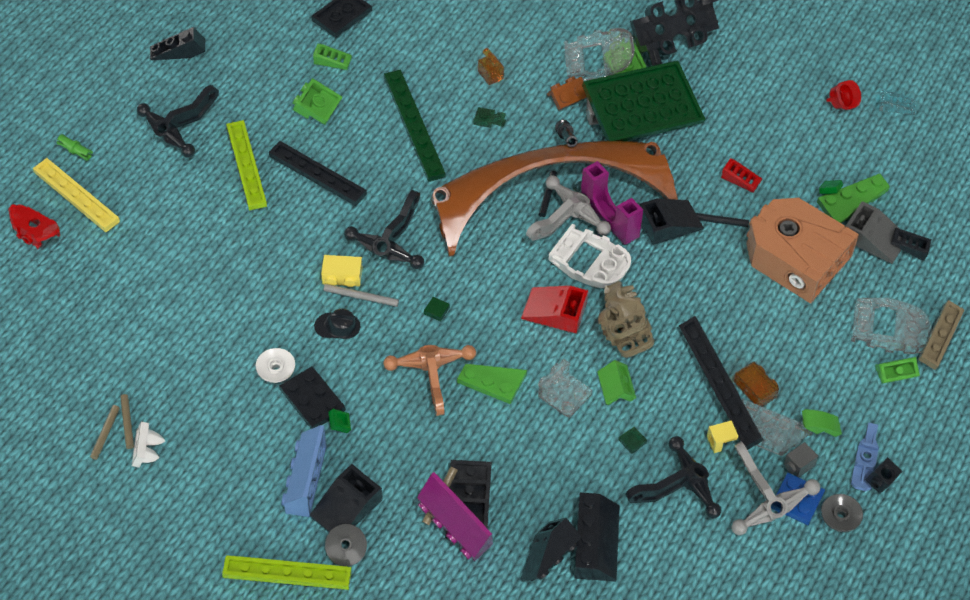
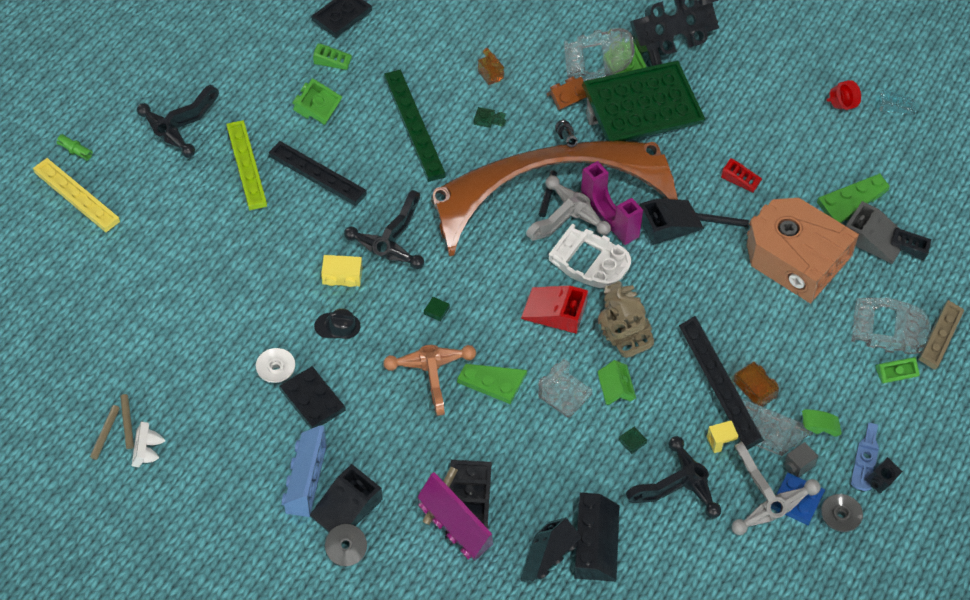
(21, 217): red piece -> none
(180, 46): black slope -> none
(287, 572): lime plate -> none
(339, 421): green tile -> none
(361, 295): light grey bar -> none
(831, 187): green tile -> none

